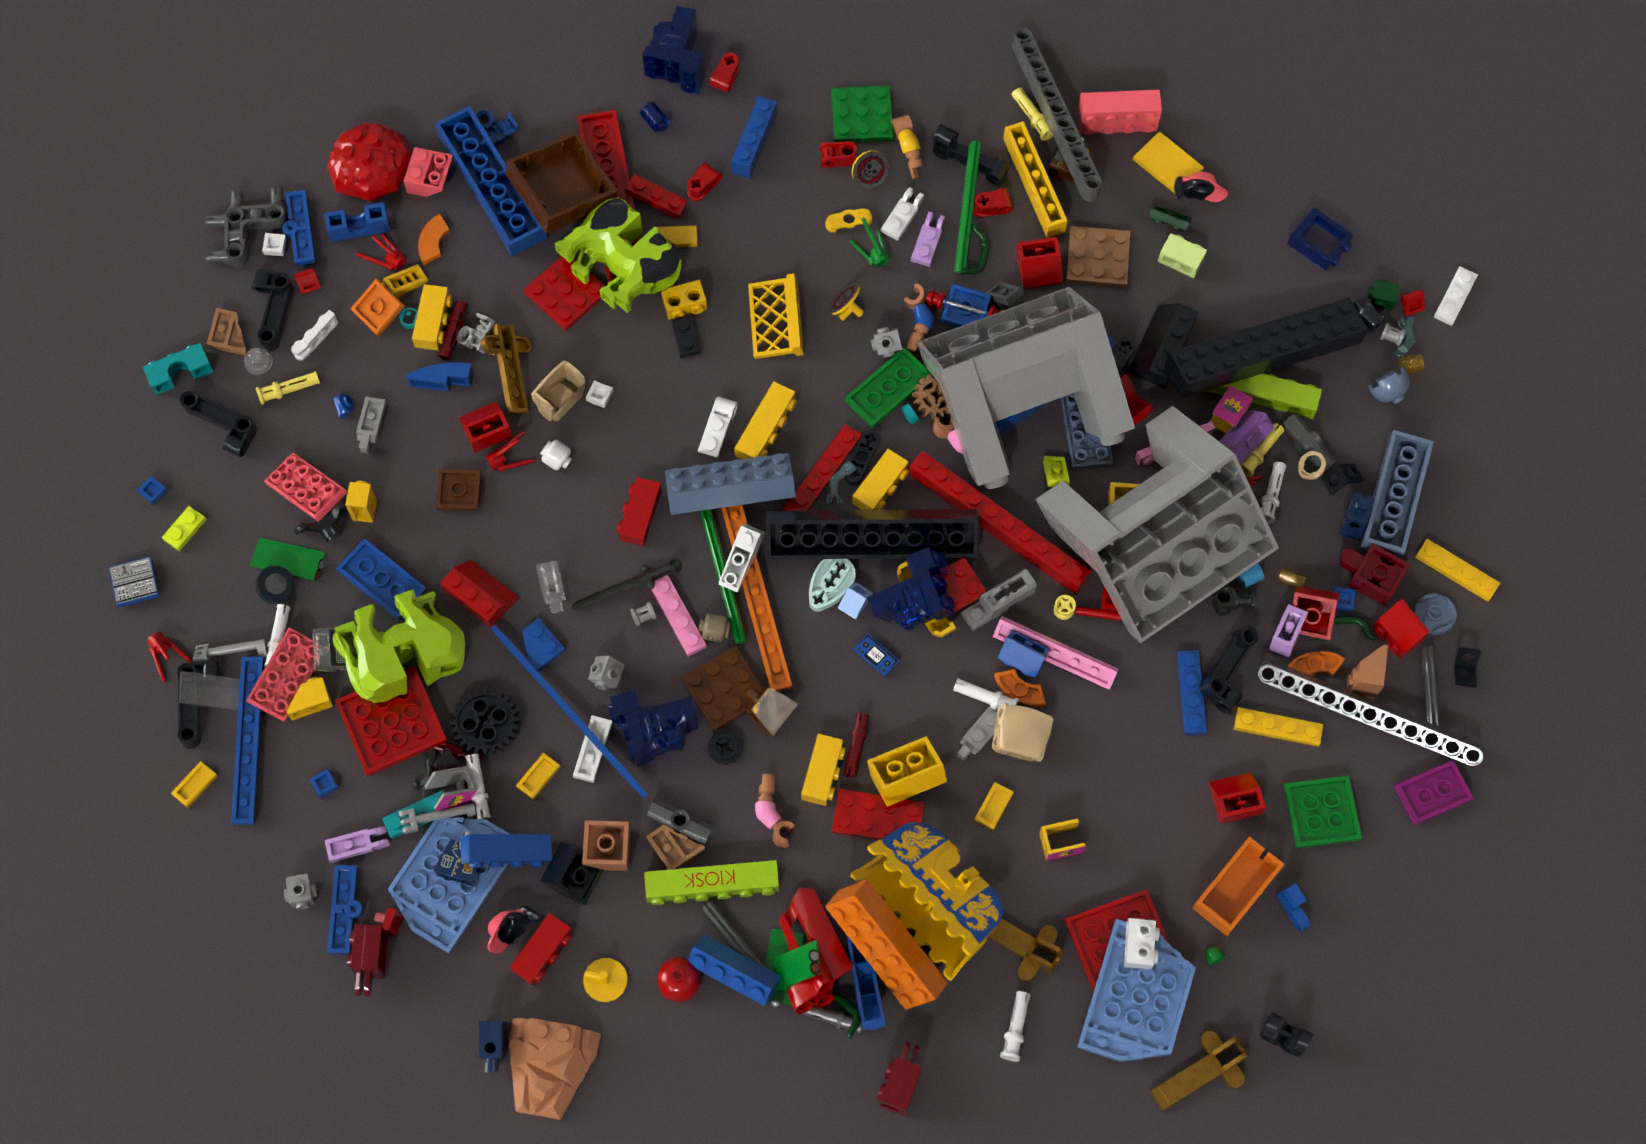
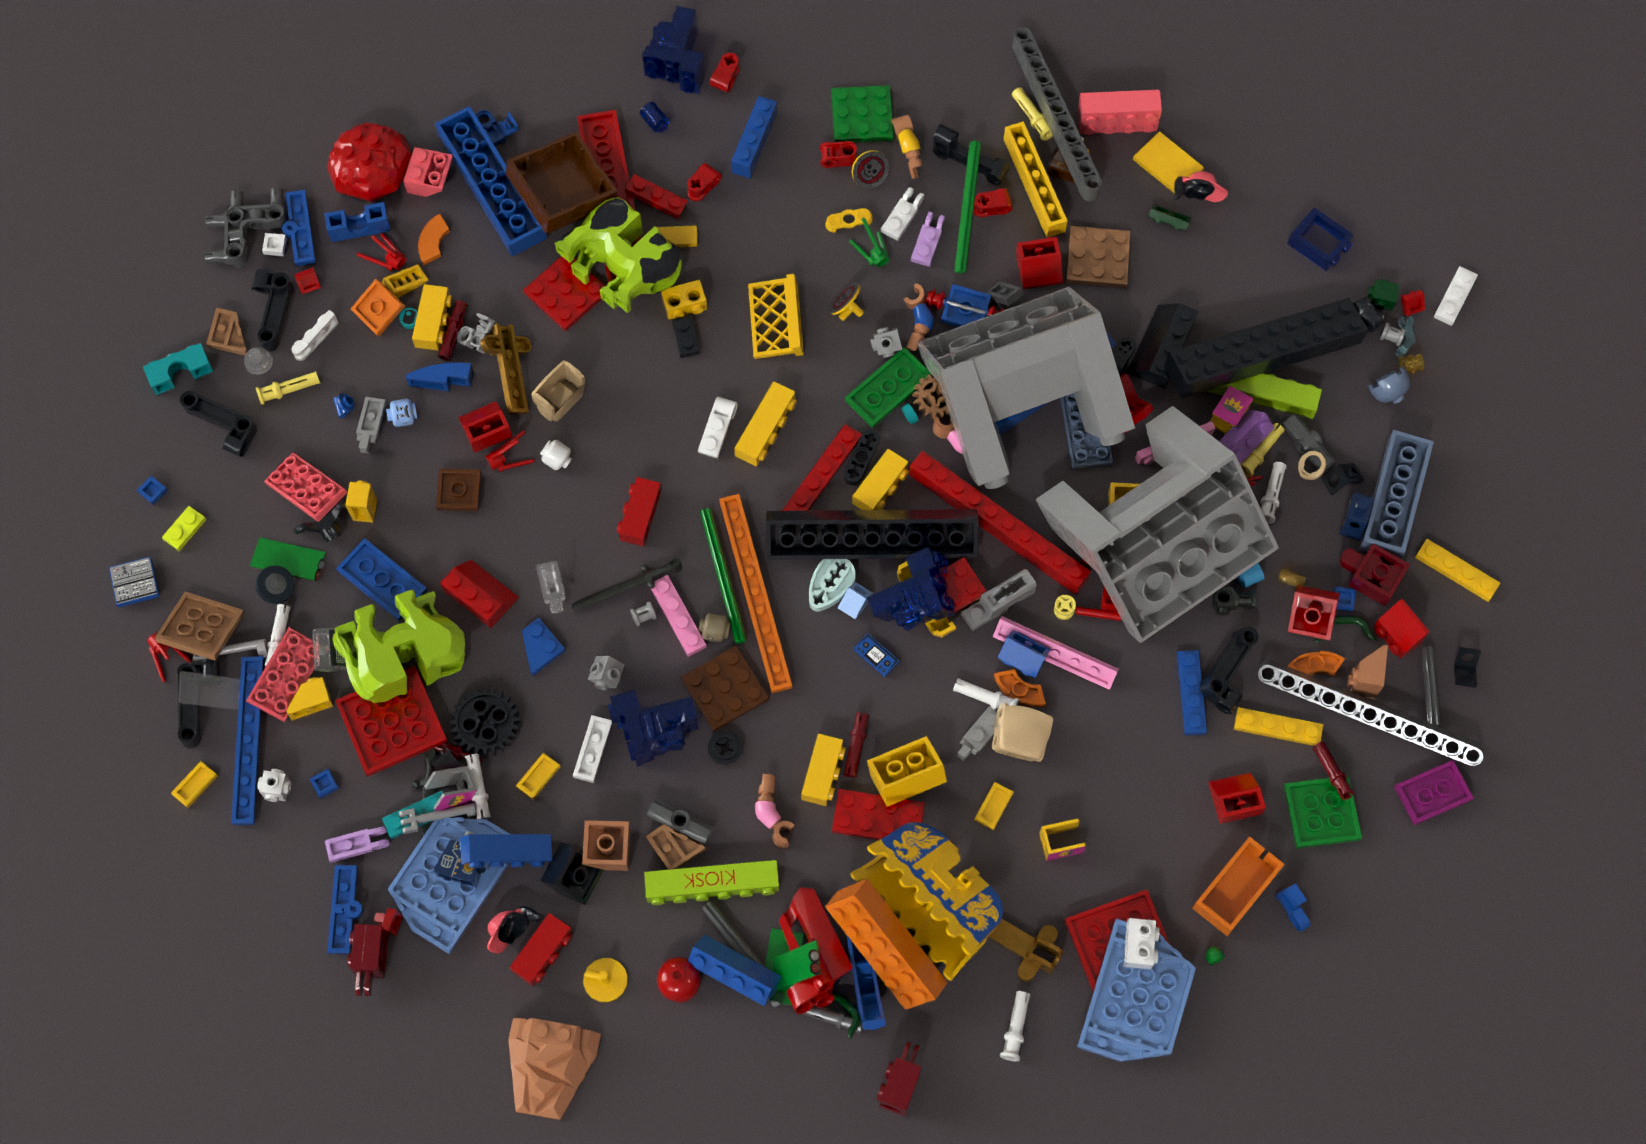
(199, 626): none -> medium nougat plate
(278, 790): none -> white brick
(300, 891): light grey brick -> none
(401, 412): none -> light blue head
(494, 1033): dark blue torso -> none
(571, 714): blue piece -> none
(599, 394): white plate -> none
(730, 483): sand blue brick -> none
(741, 557): white slope -> none
(768, 708): torso -> none
(847, 469): clear light blue arm -> none
(983, 255): dark green animal -> none
(1055, 470): neon yellow plate -> none
(1182, 255): yellowish green brick -> none
(1202, 1072): pearl gold piece -> none
(1288, 631): lavender slope -> none
(1288, 1037): black piece -> none
(1336, 777): none -> dark red pin
(1436, 613): sand blue tile -> none

